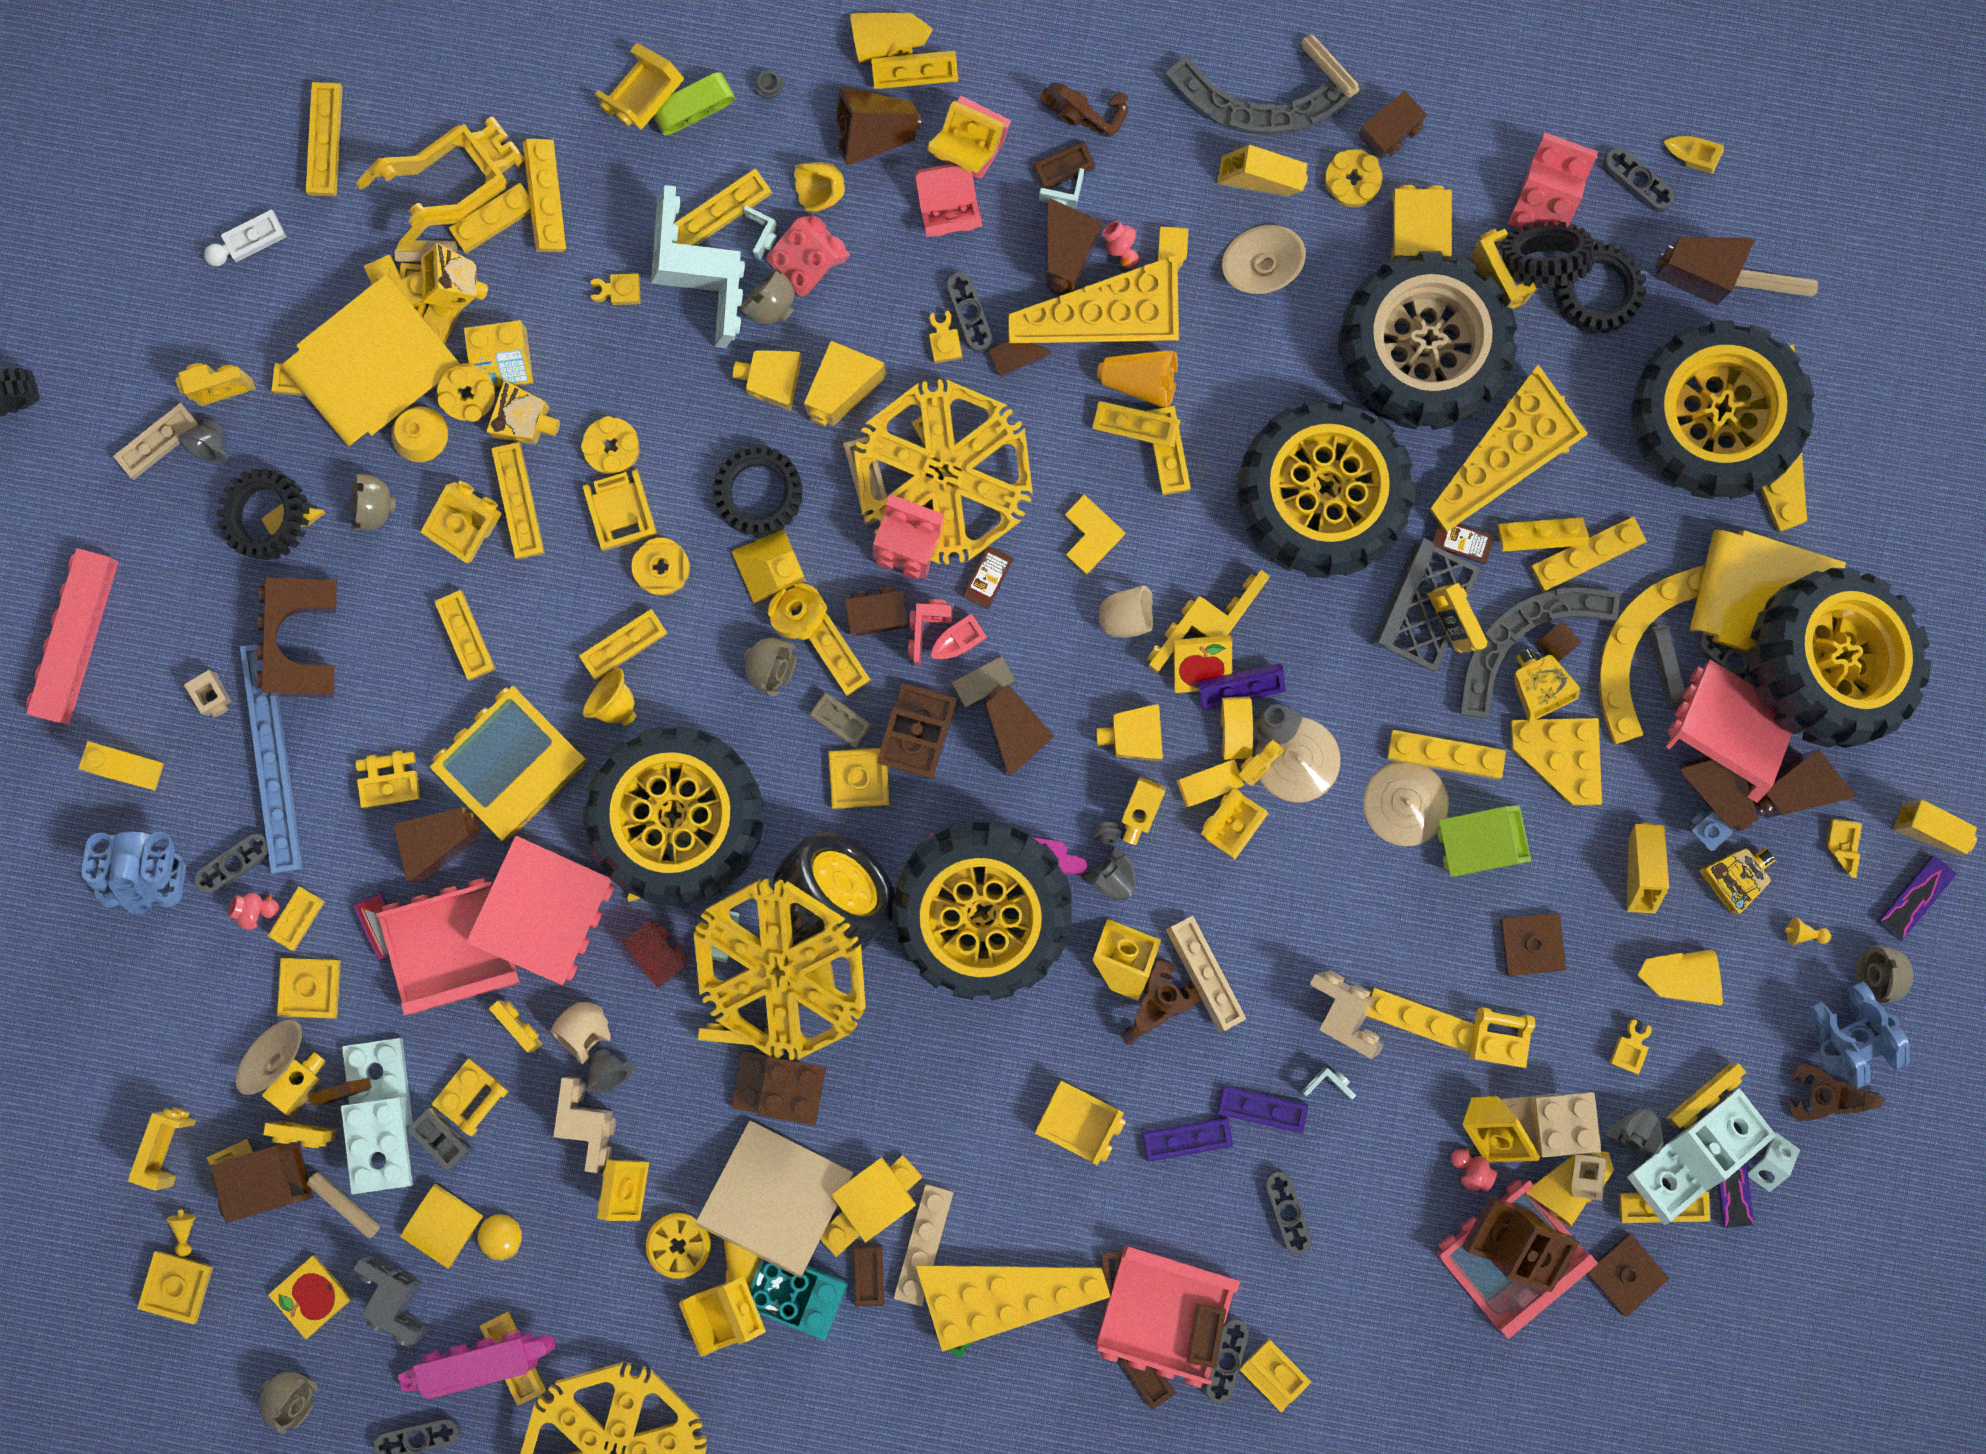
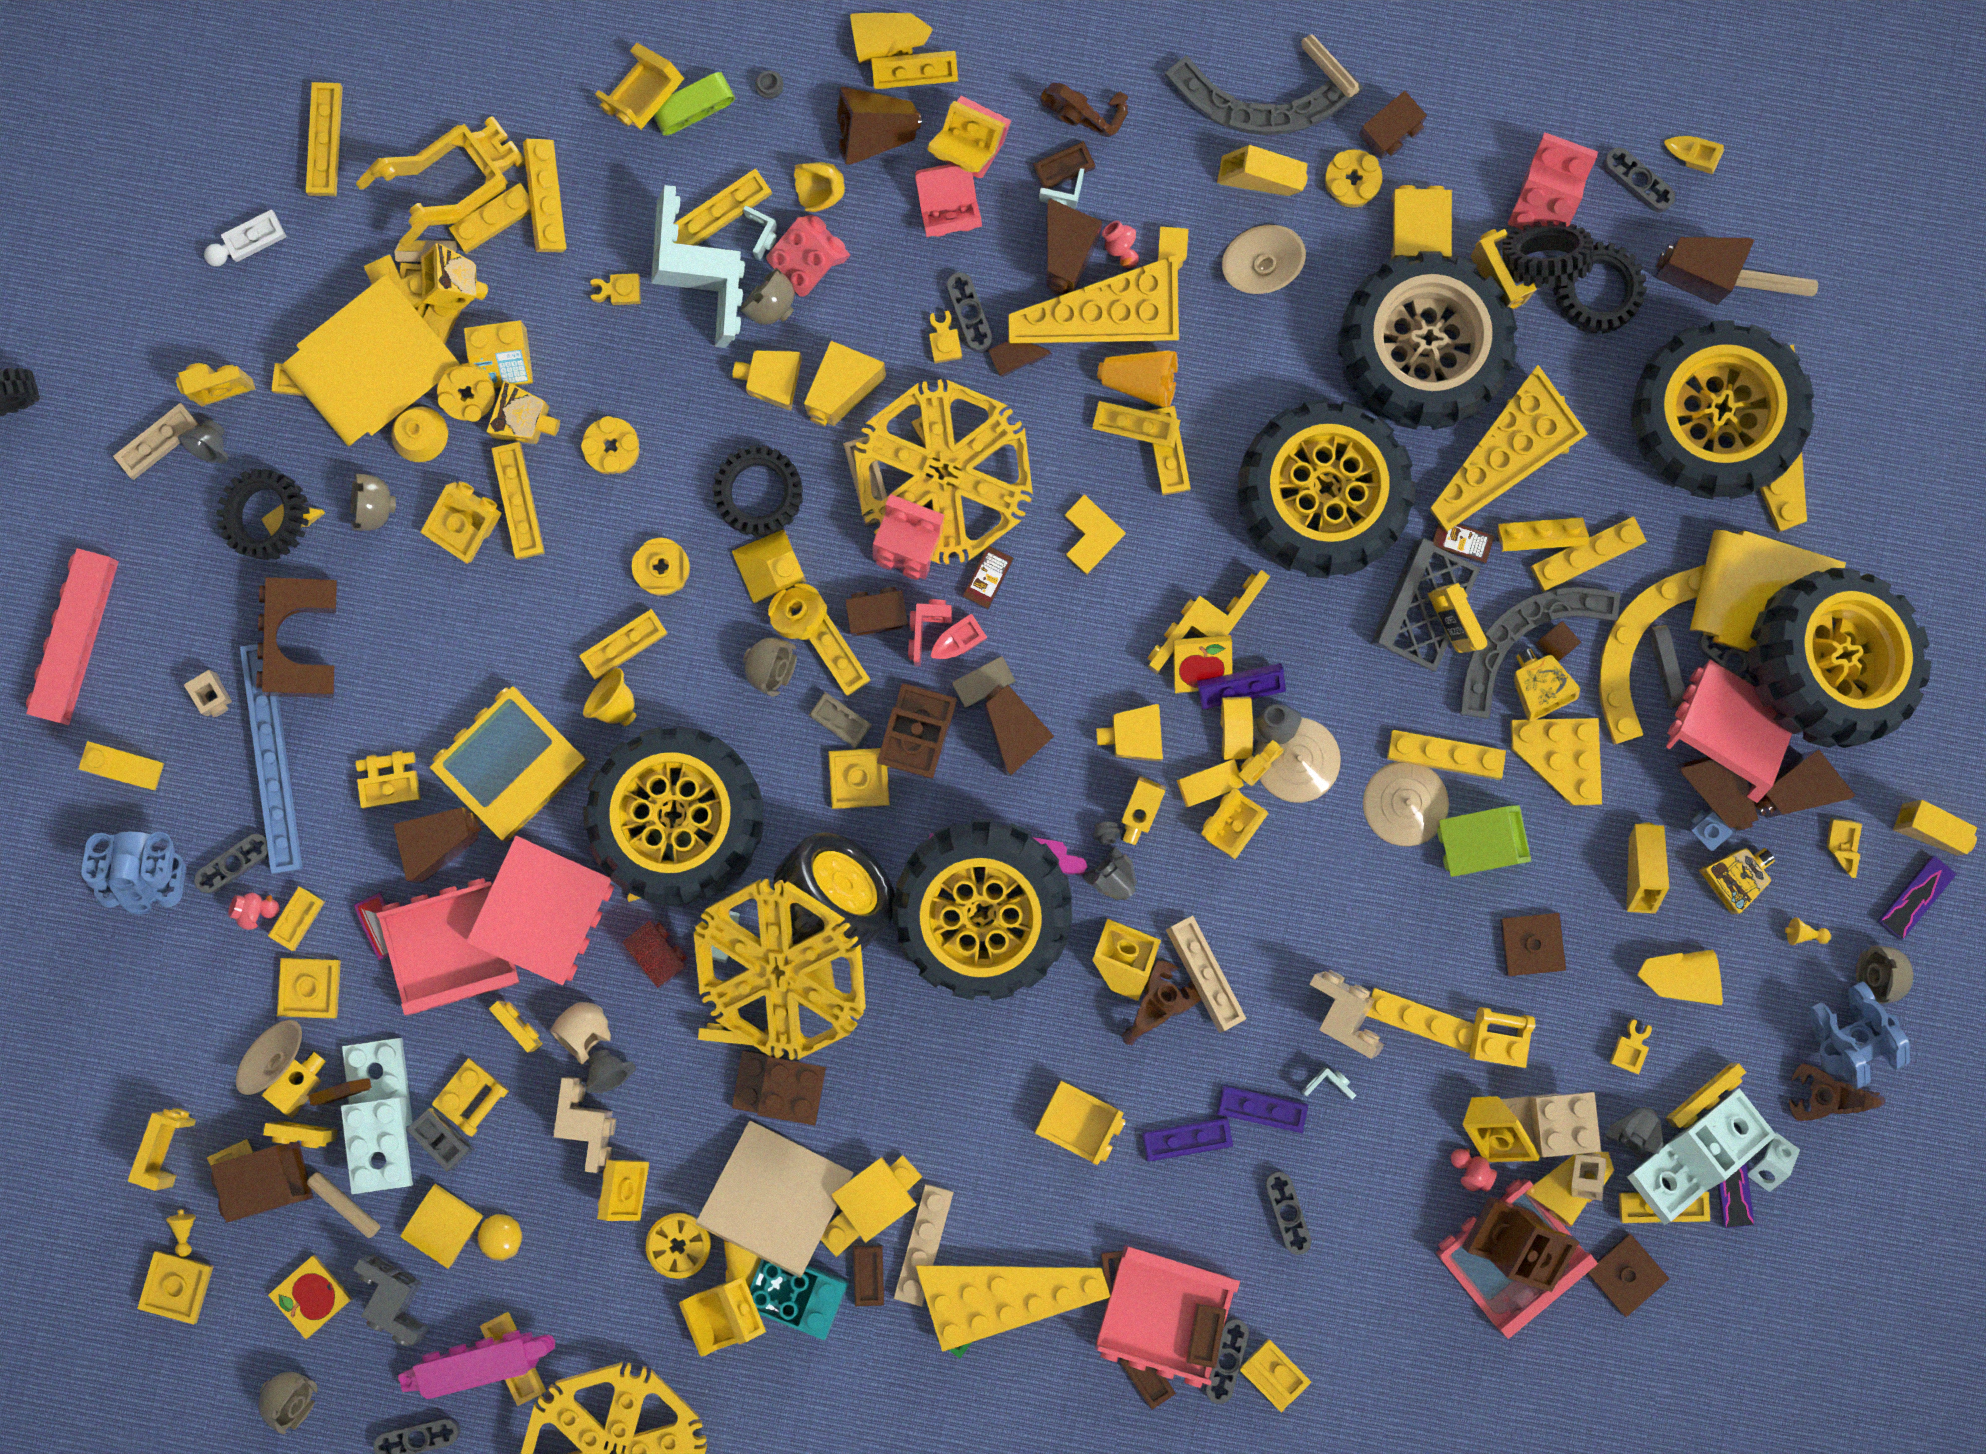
(465, 635): yellow plate -> none
(617, 507): yellow container -> none
(1123, 614): tan piece -> none

